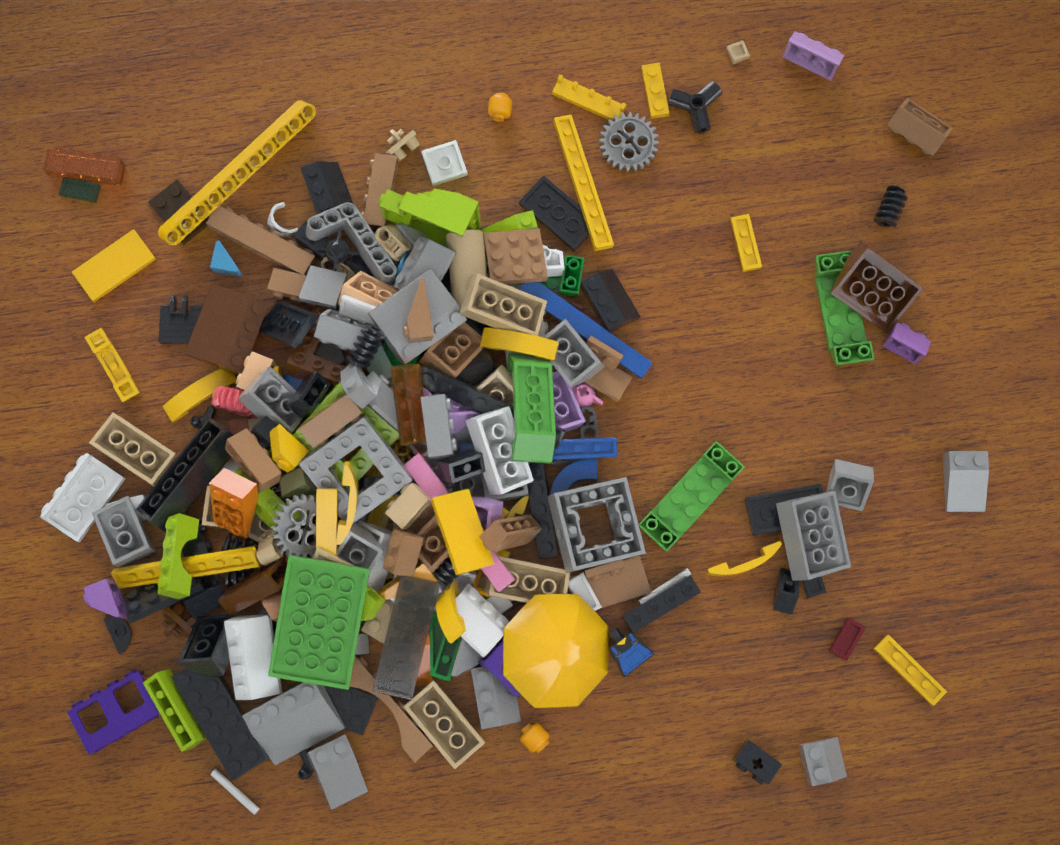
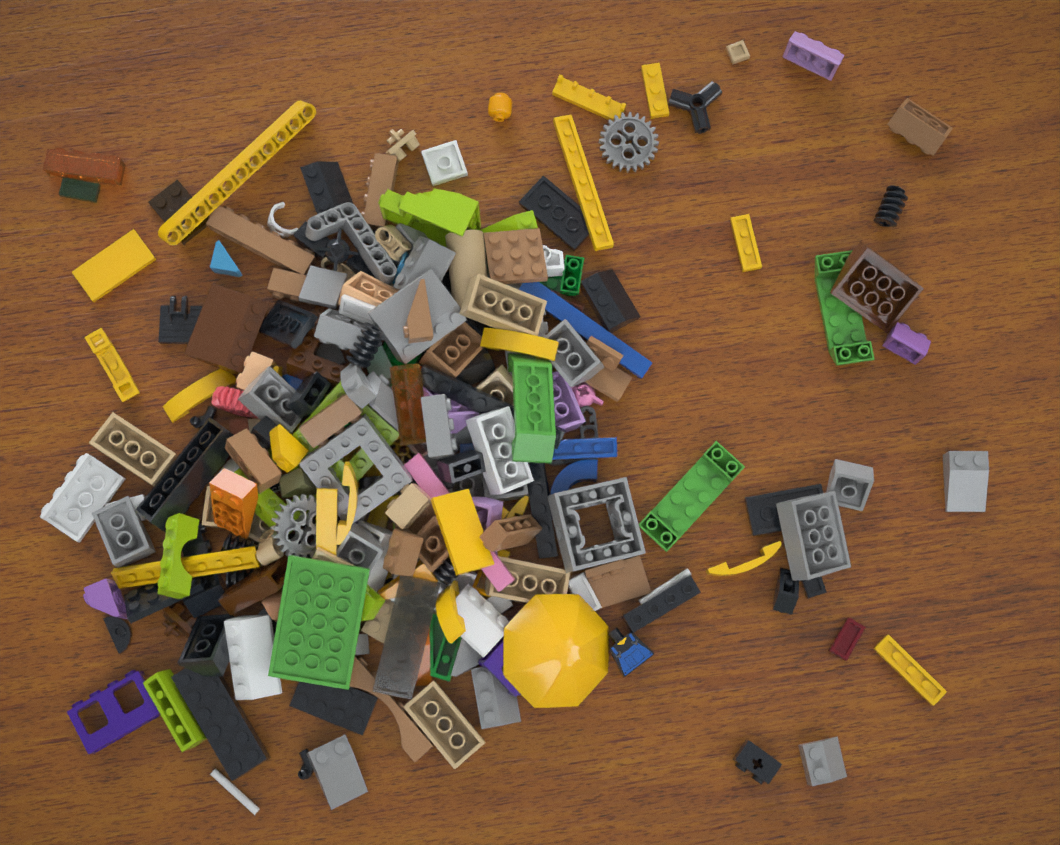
(293, 721): light grey slope -> none
(534, 737): light orange head -> none

